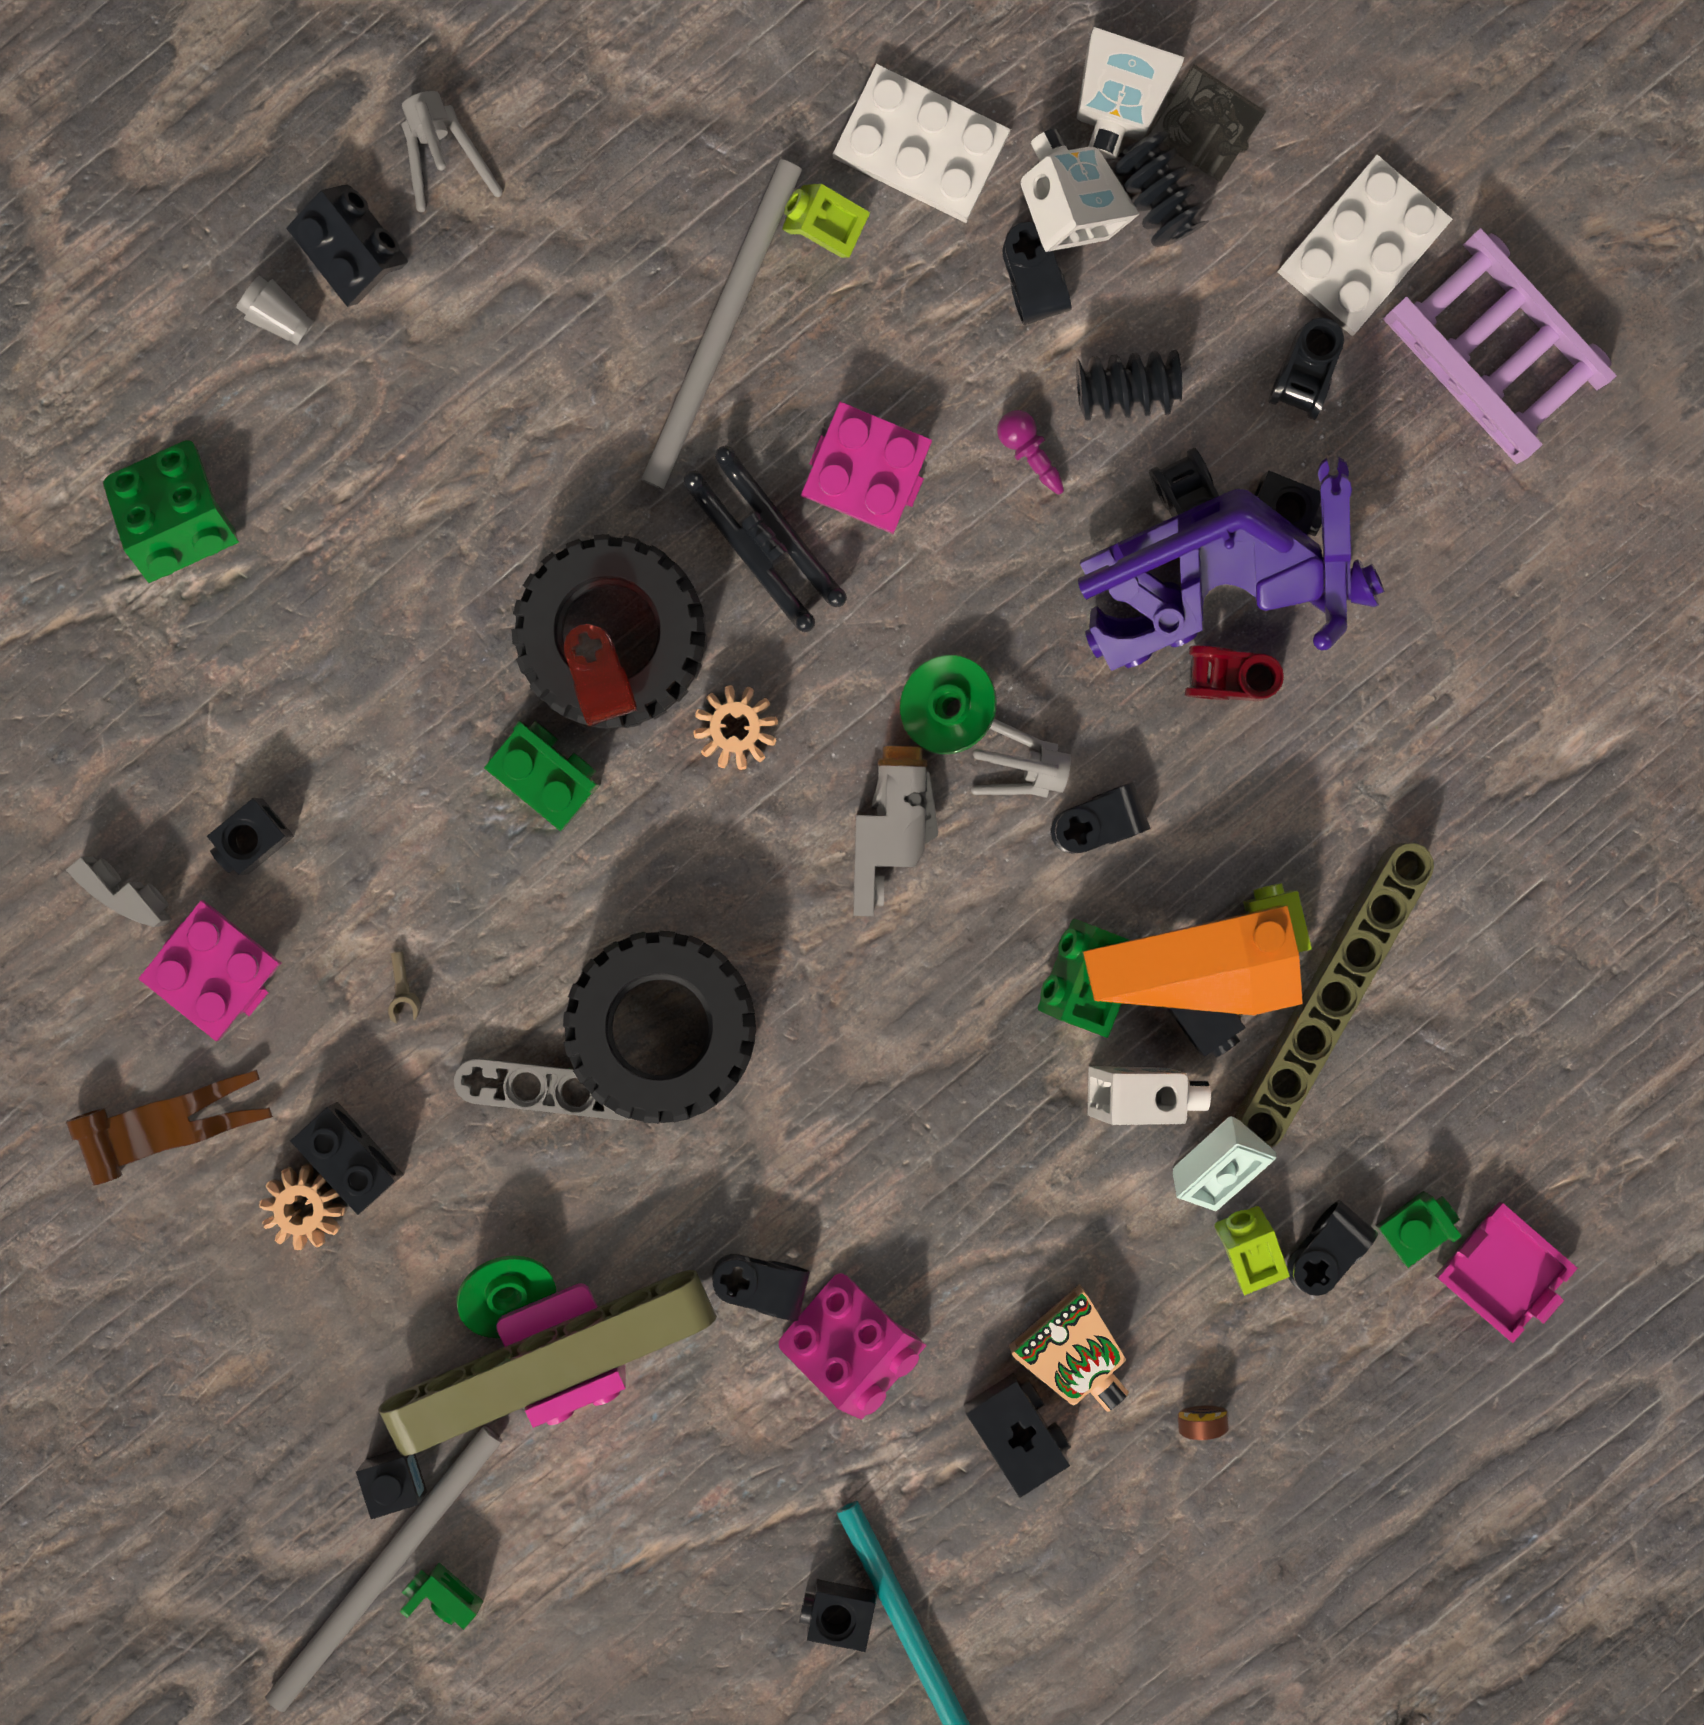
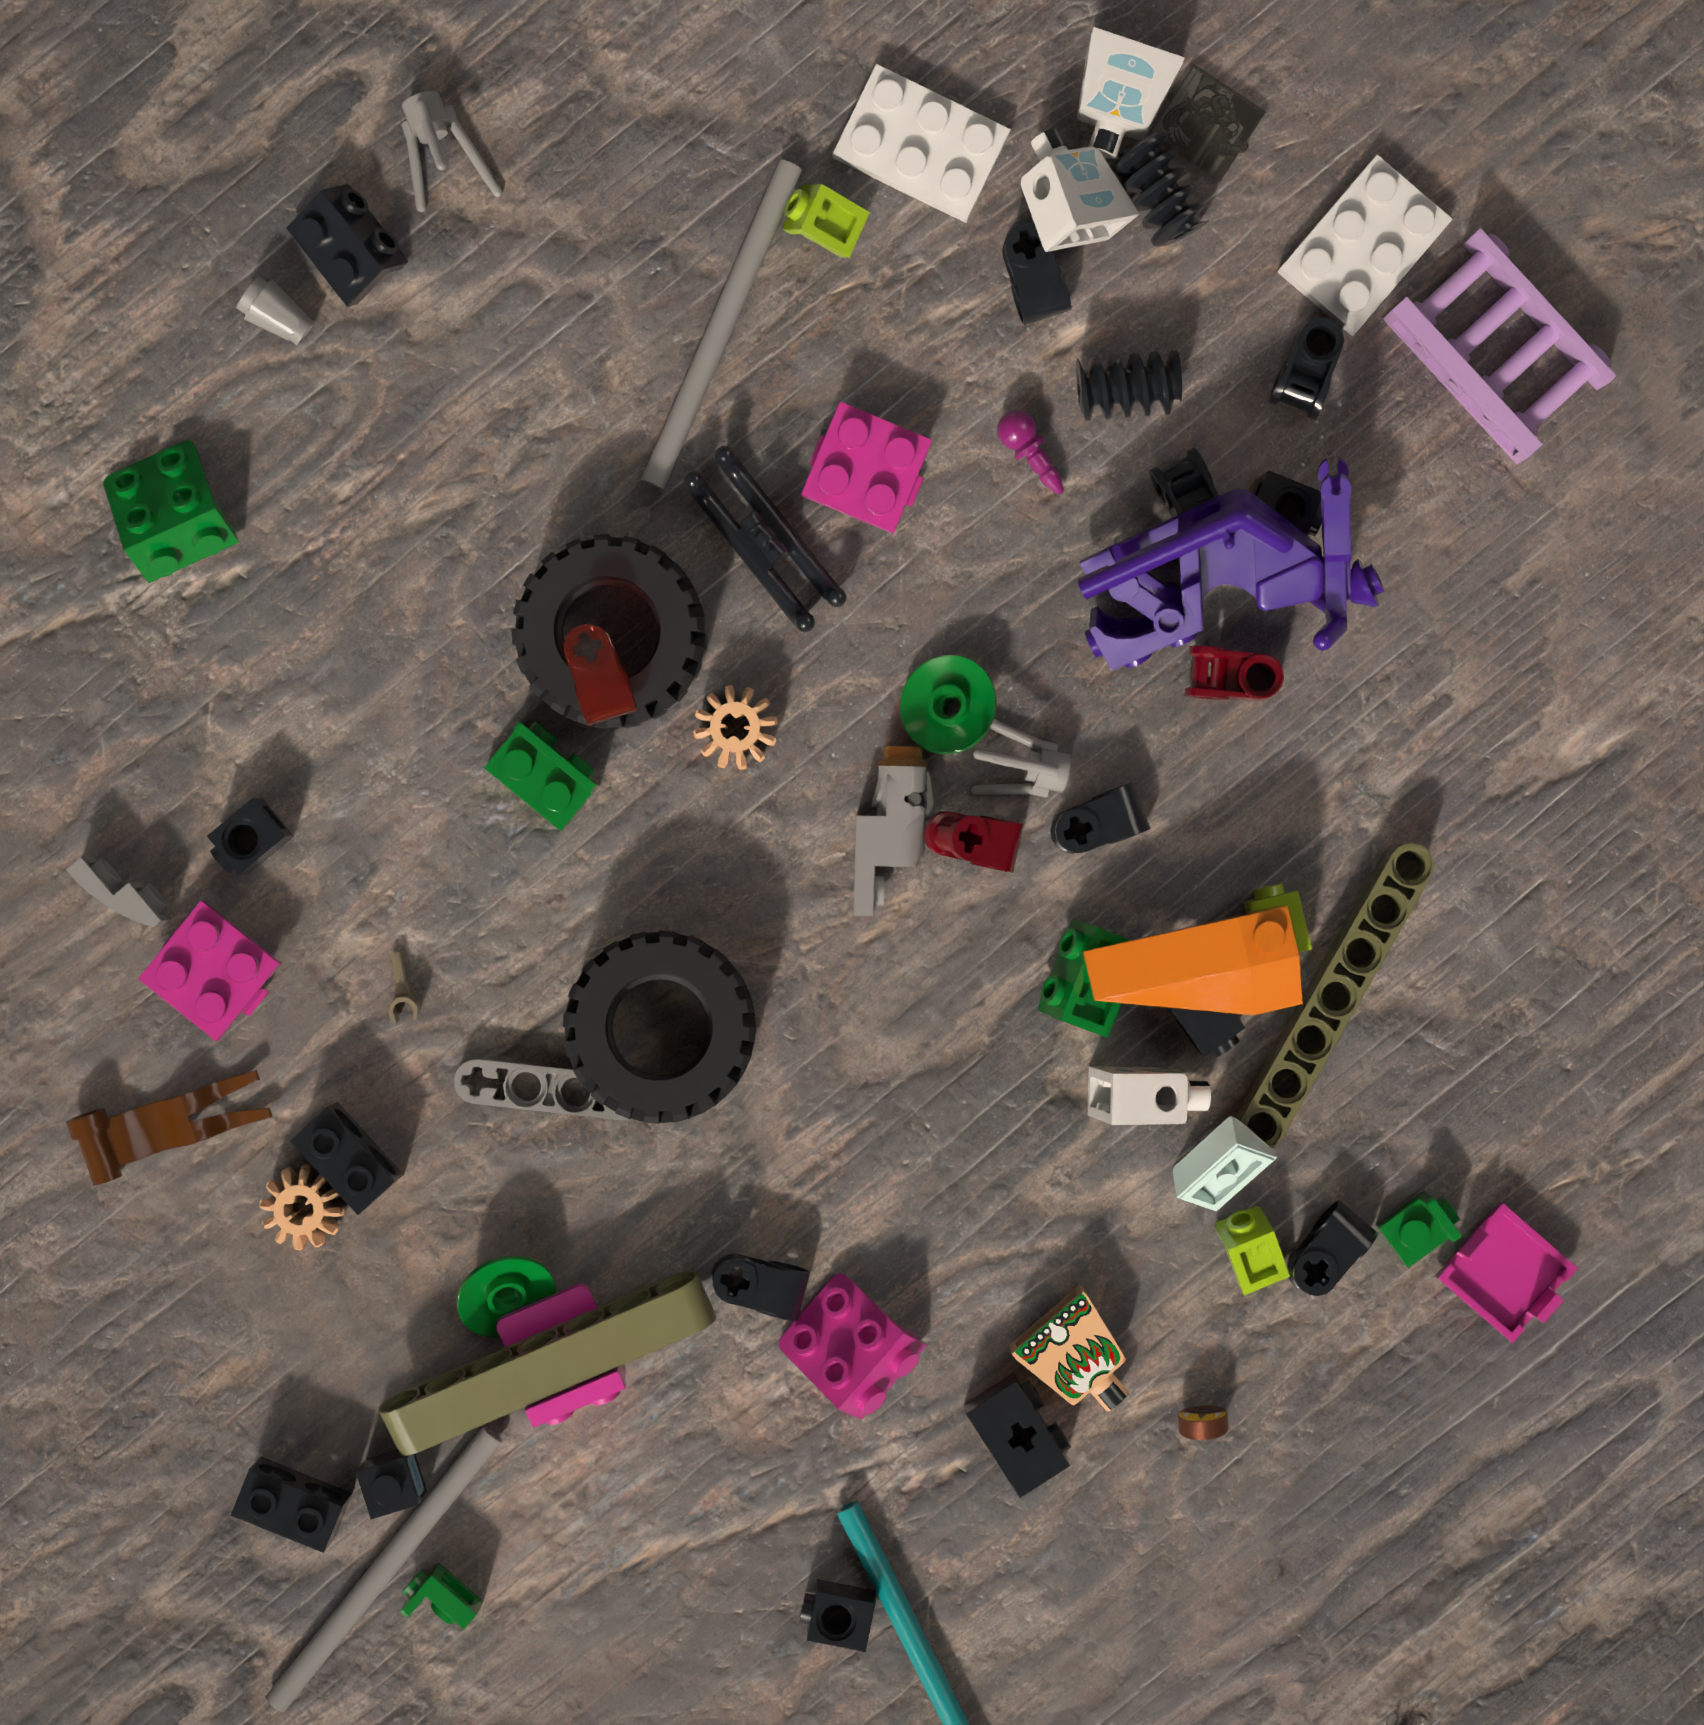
(291, 1504): none -> black brick
(975, 839): none -> dark red piece

